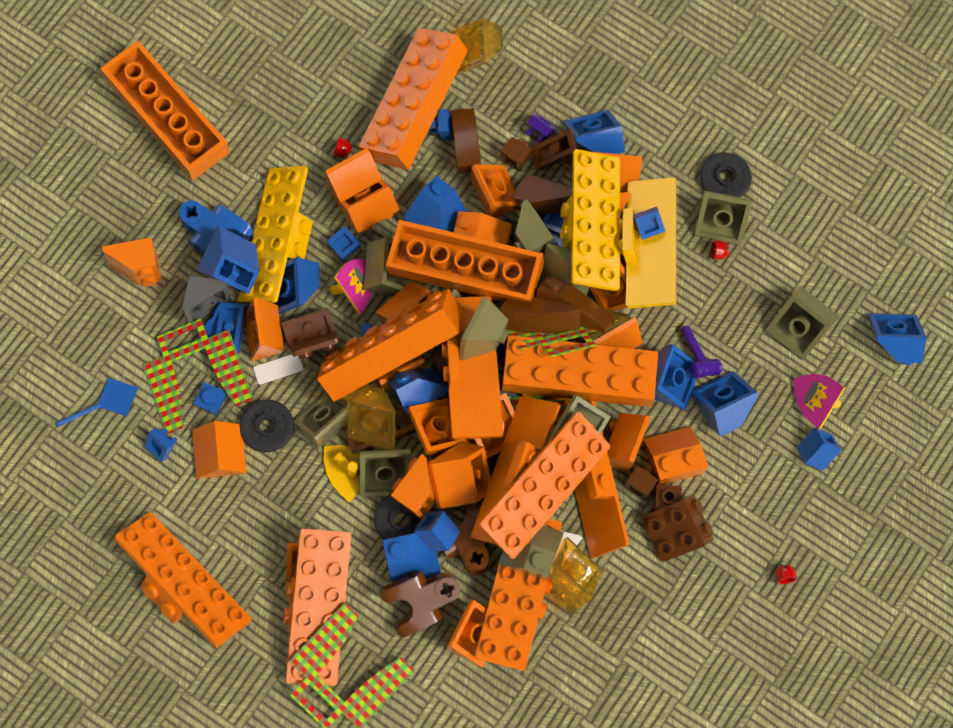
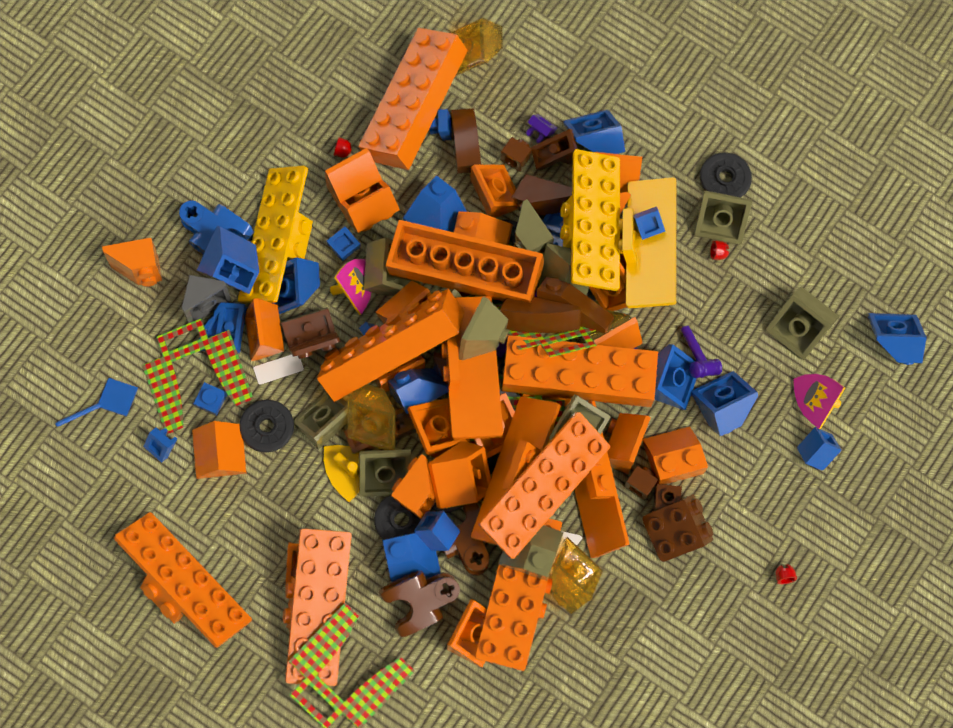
(165, 110): orange brick -> none

